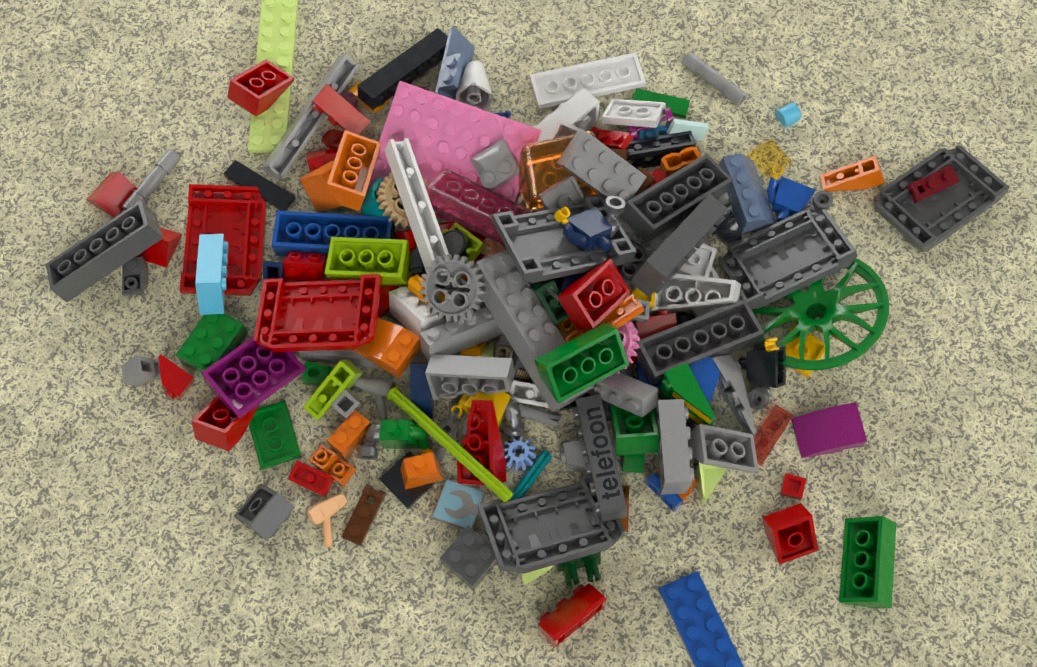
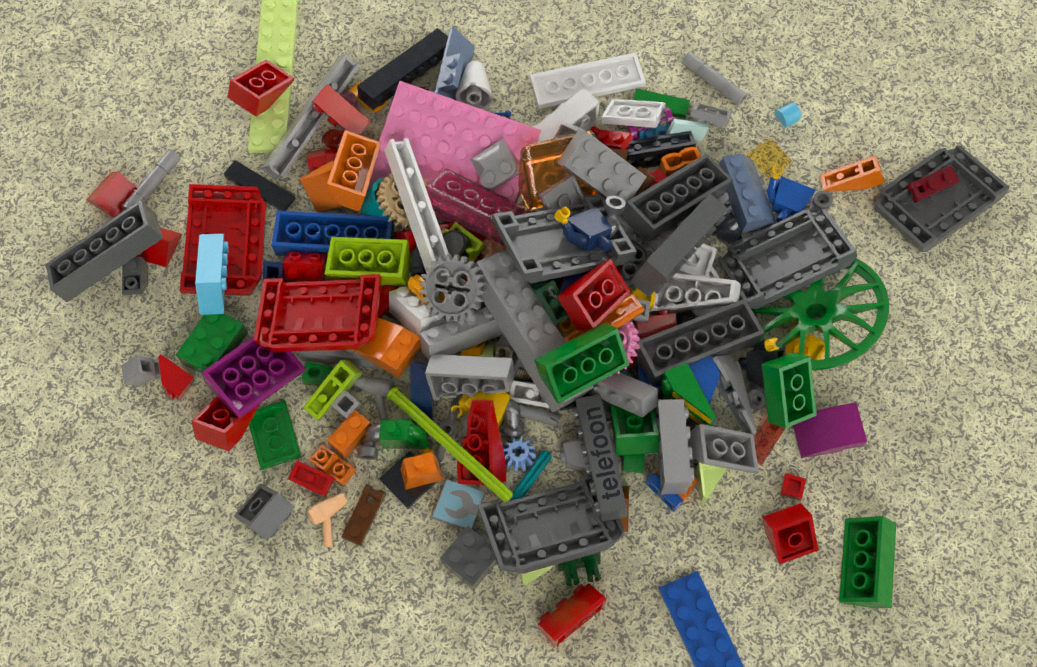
(716, 116): none -> light grey plate
(789, 390): none -> green brick

